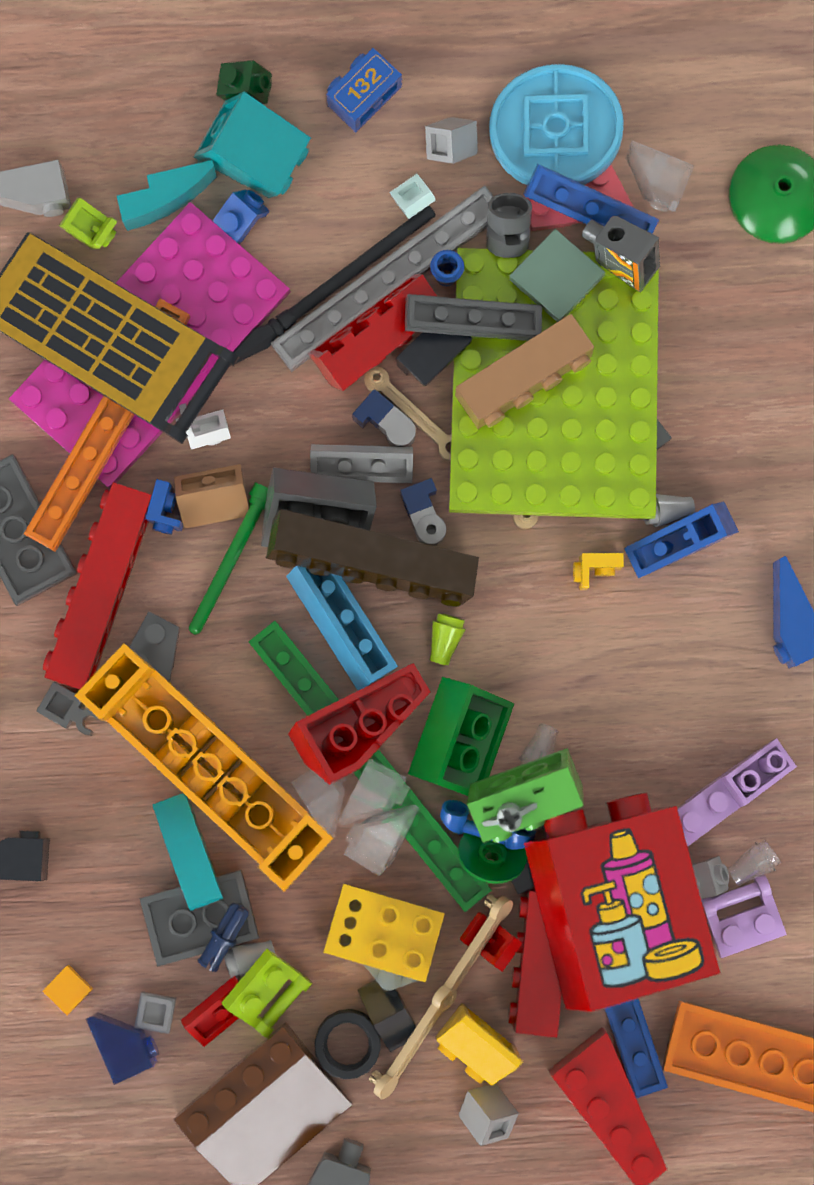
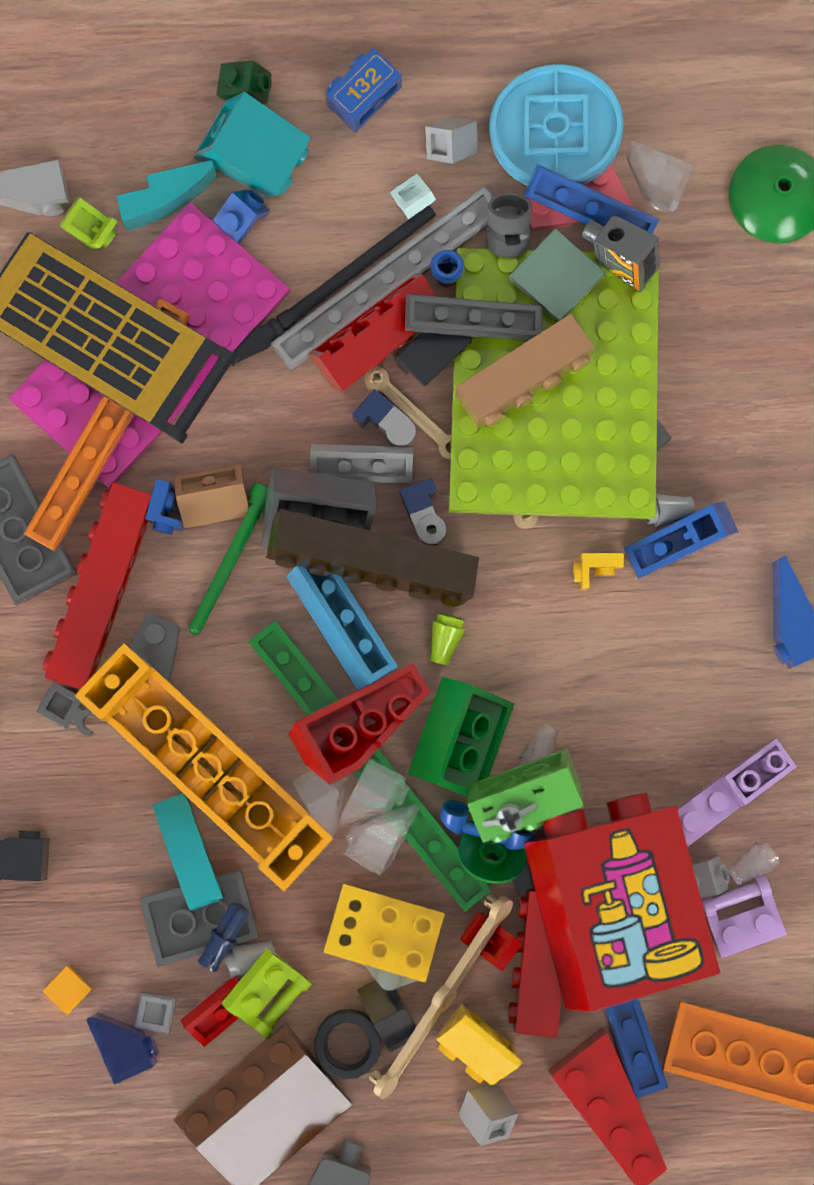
(207, 429): white bracket -> none

